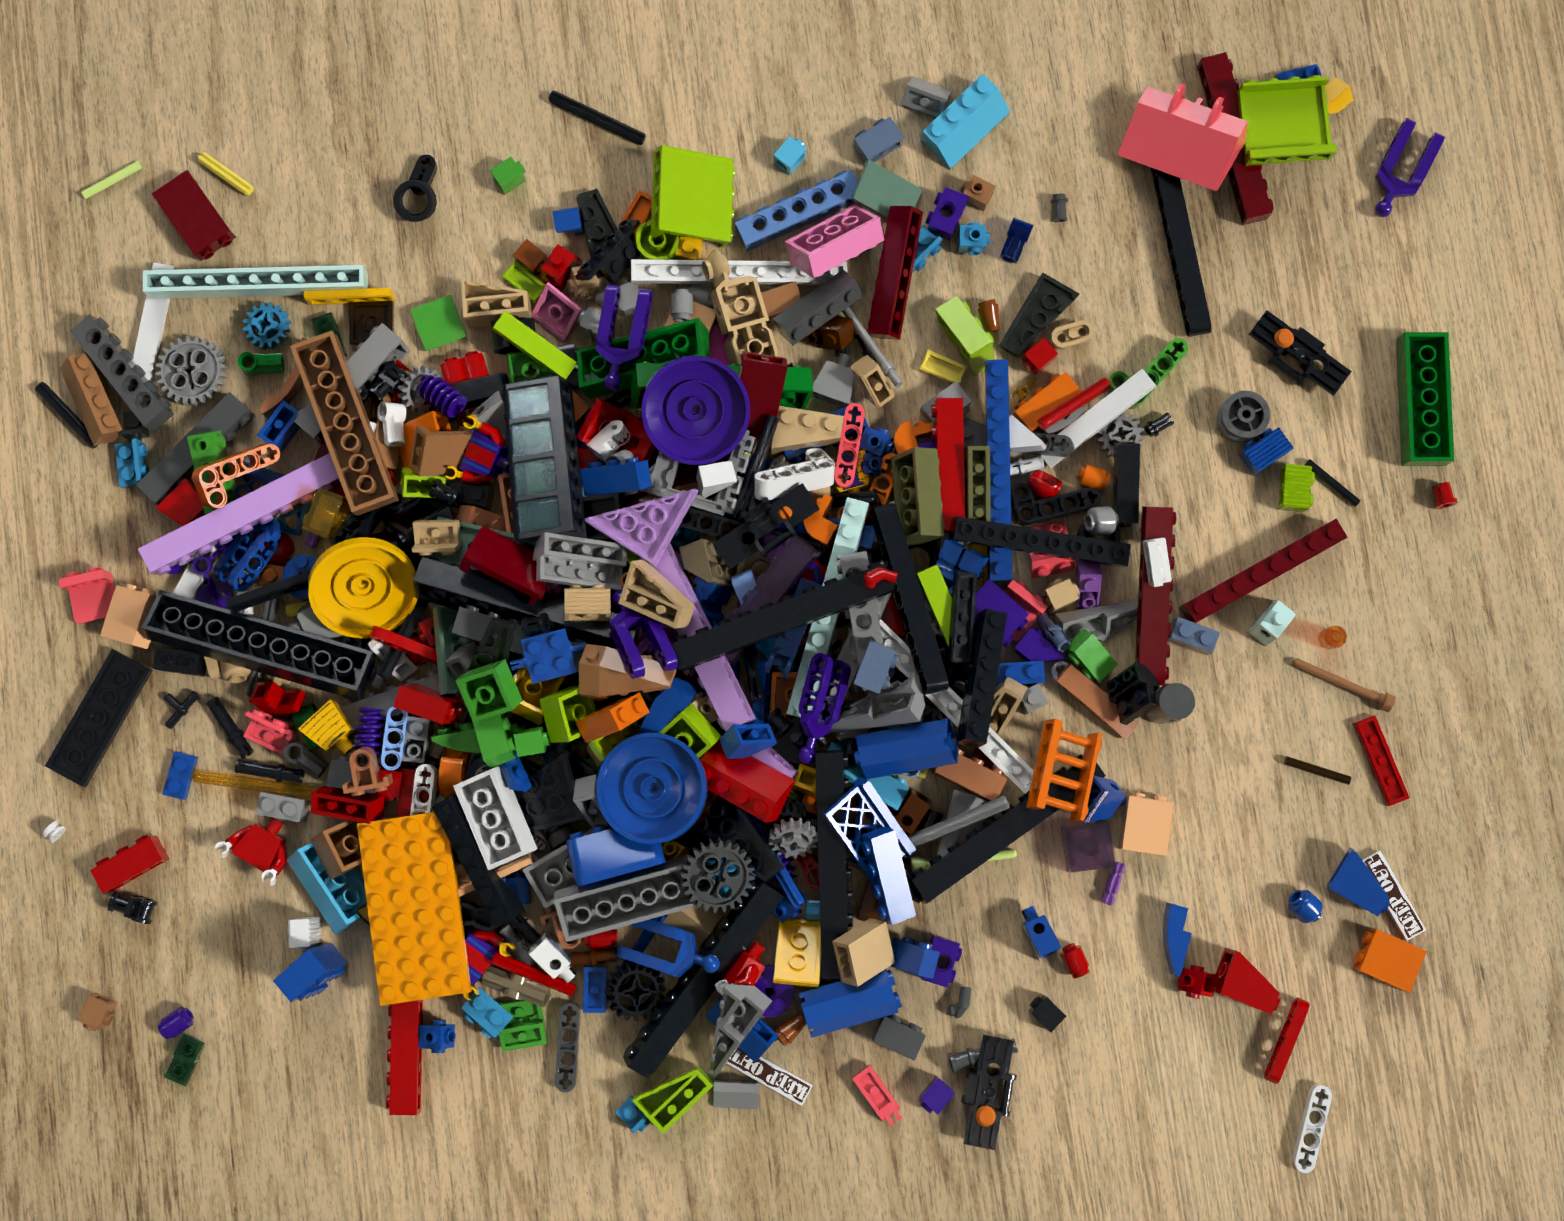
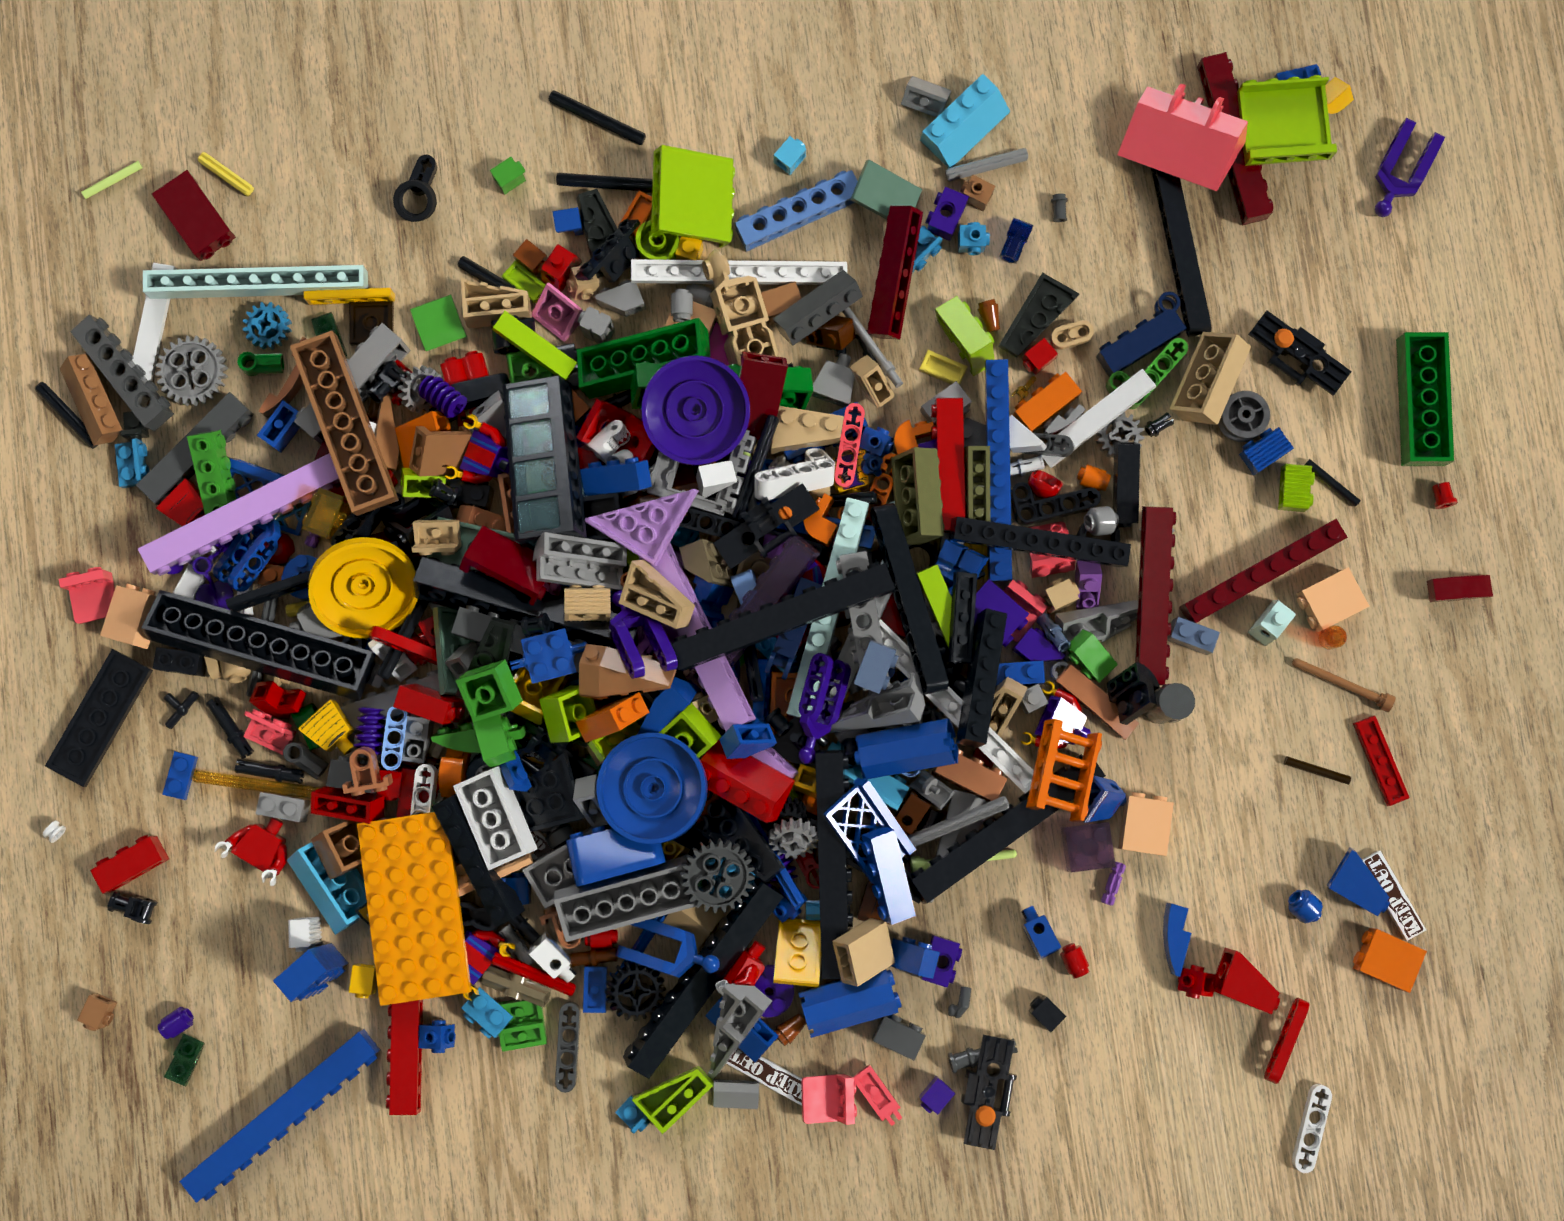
(237, 468): orange beam -> none
(279, 1116): none -> blue brick
(363, 980): none -> yellow brick
(392, 417): white piece -> none
(482, 273): none -> black axle
(531, 741): bright green brick -> none
(604, 182): none -> black axle
(616, 356): dark purple piece -> none
(828, 1099): none -> coral bracket
(834, 241): bright pink brick -> none
(877, 575): red arm -> none
(878, 140): sand blue brick -> none
(932, 789): none -> light grey hips
(986, 164): none -> light grey axle
(1064, 708): none -> torso
(1074, 403): red axle -> none
(1144, 339): none -> dark blue hinge
(1157, 561): white bracket -> none
(1210, 377): none -> tan brick
(1332, 600): none -> light nougat brick
(1459, 588): none -> dark red slope

